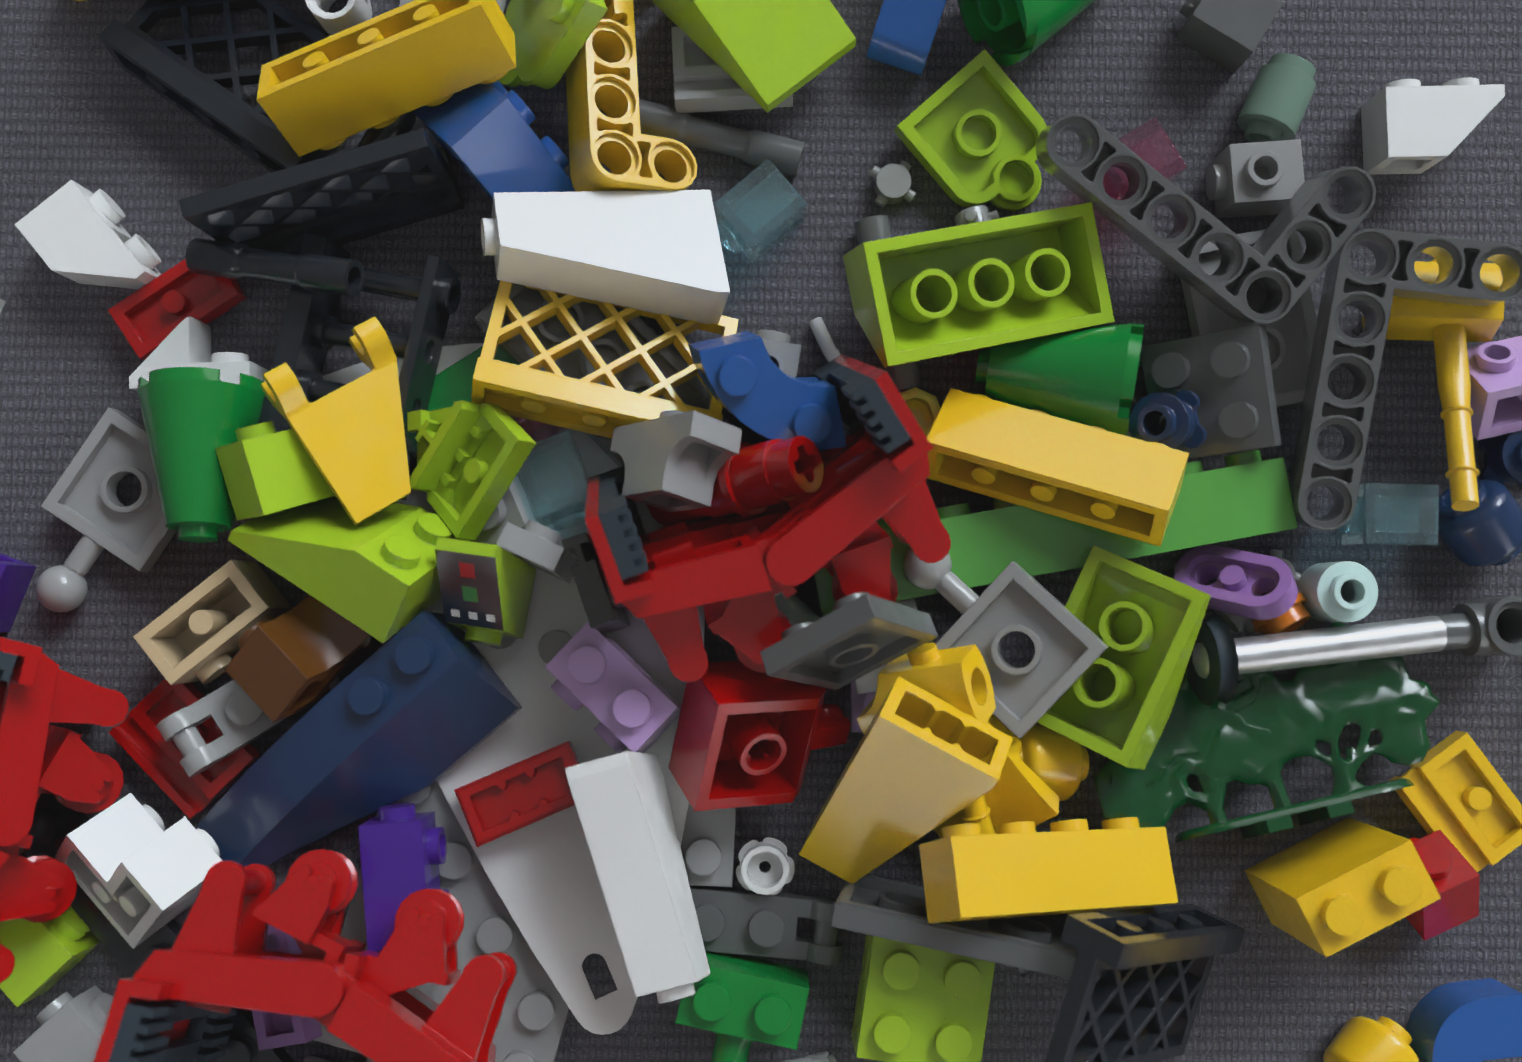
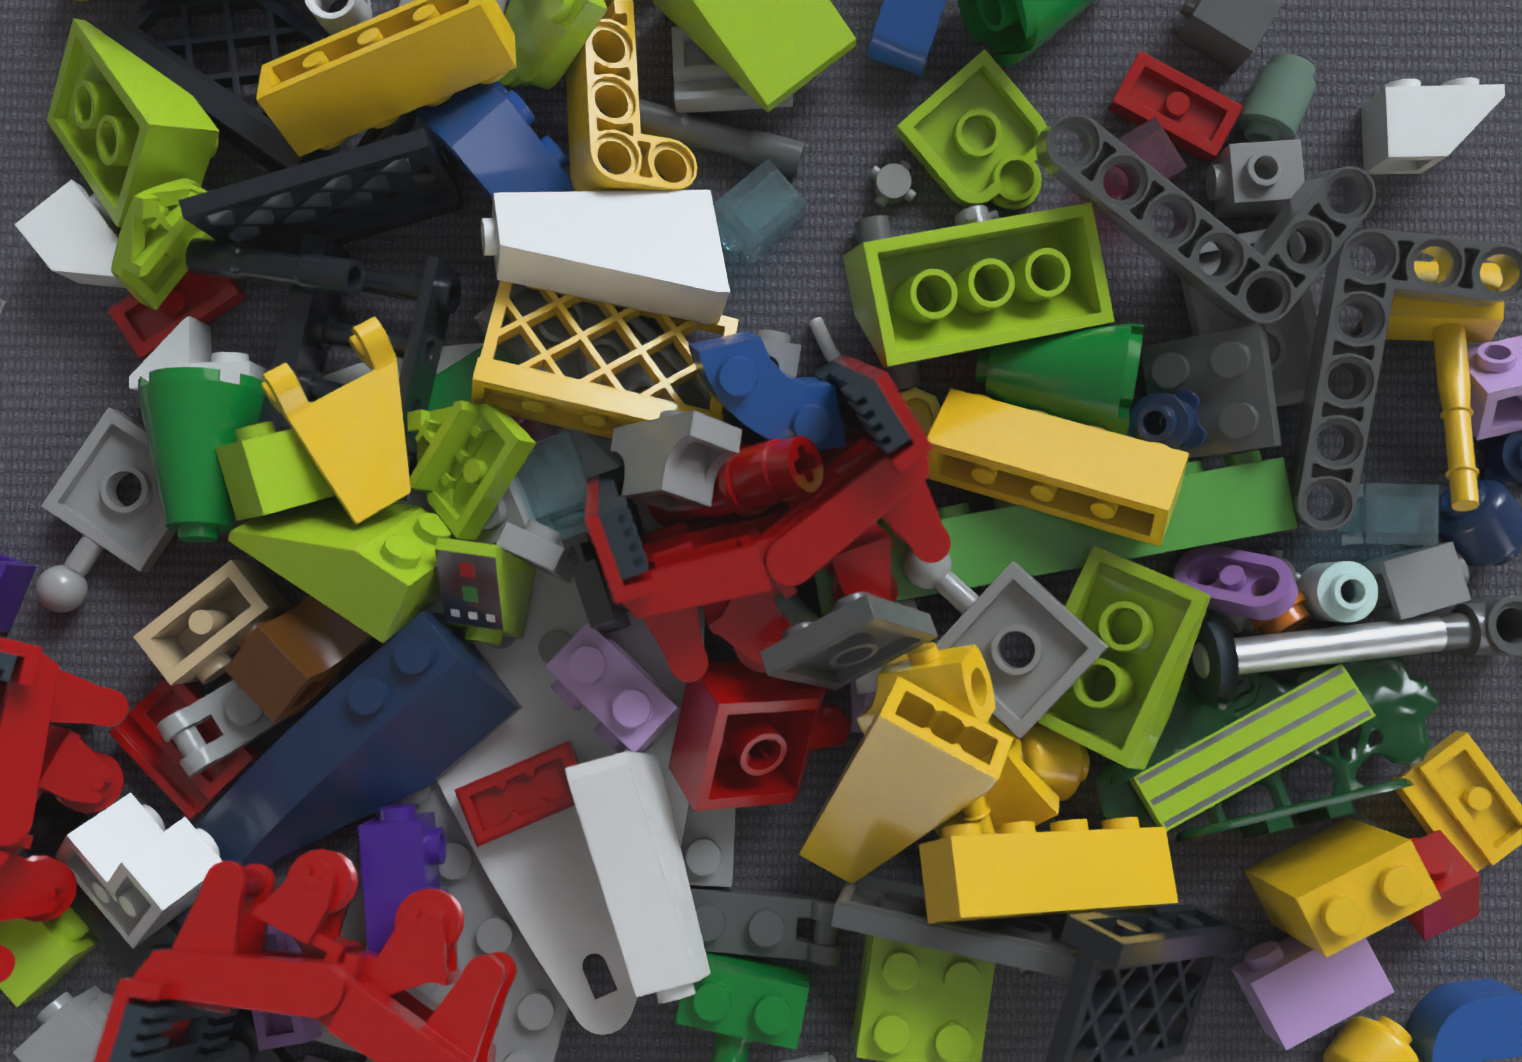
(125, 121): none -> lime slope
(154, 242): none -> lime slope
(762, 882): white plate -> none
(1188, 111): none -> red plate
(1252, 748): none -> lime tile
(1303, 992): none -> lavender brick
(1419, 581): none -> light grey brick

